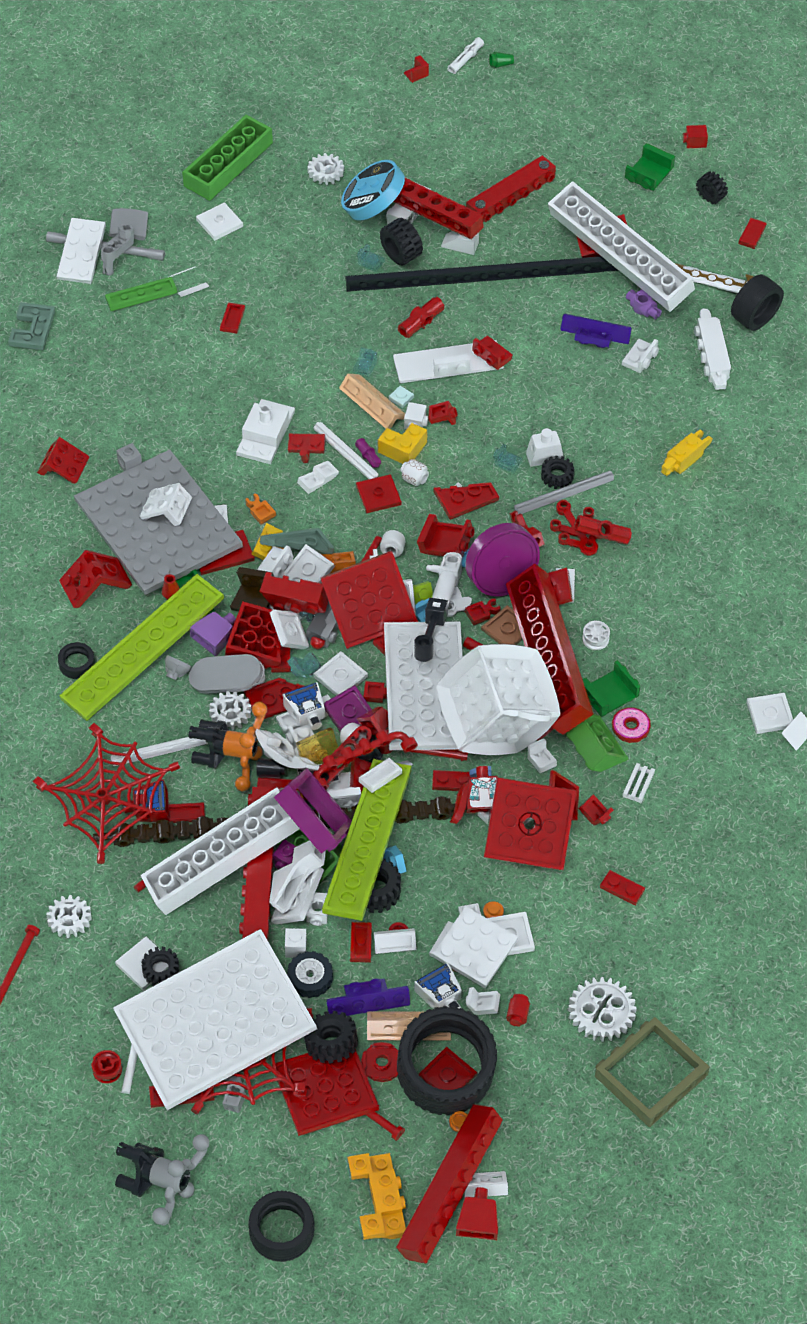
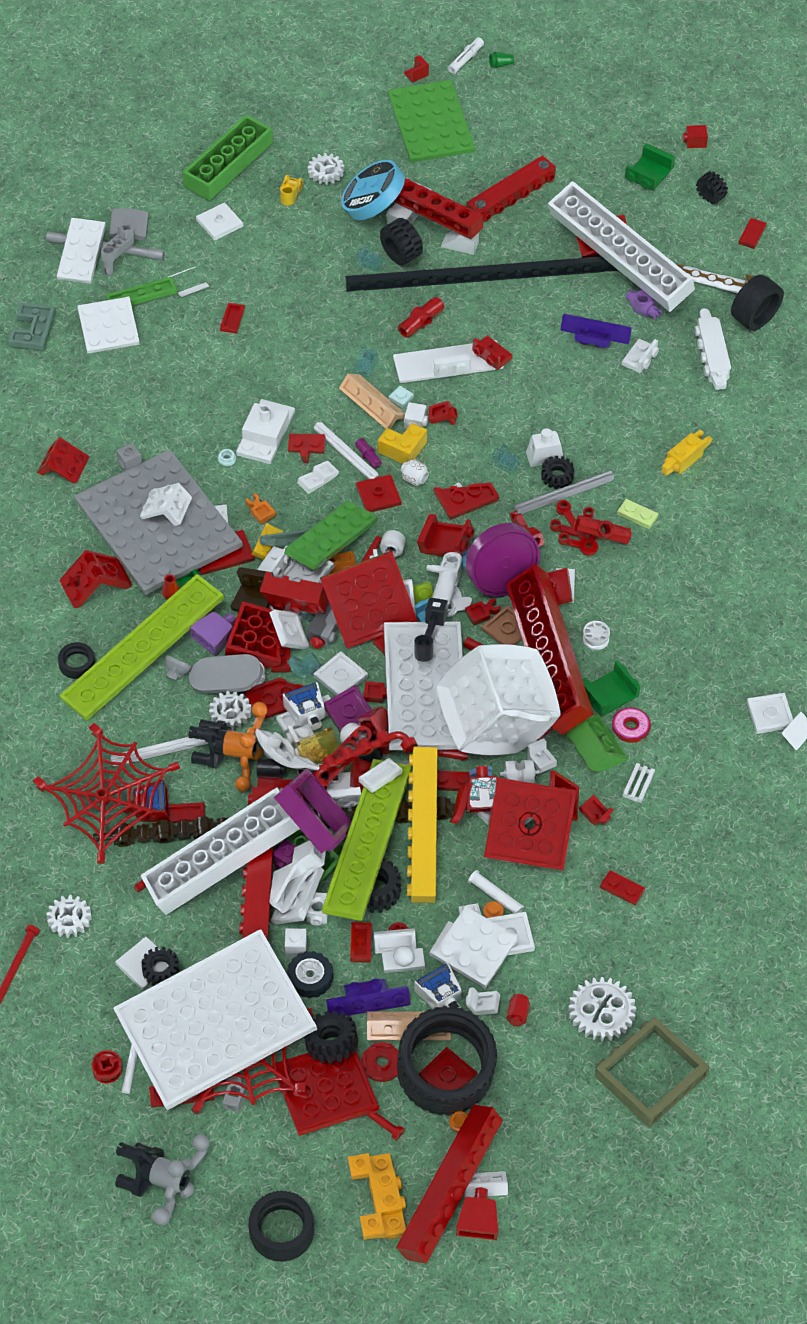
(108, 325): none -> white plate
(227, 453): none -> light aqua plate
(290, 189): none -> yellow piece
(331, 535): none -> bright green plate
(396, 857): medium azure bracket -> none
(403, 960): none -> white tile
(423, 825): none -> yellow brick
(431, 121): none -> bright green plate
(495, 892): none -> white pin
(520, 771): none -> white wheel
(637, 513): none -> yellowish green plate

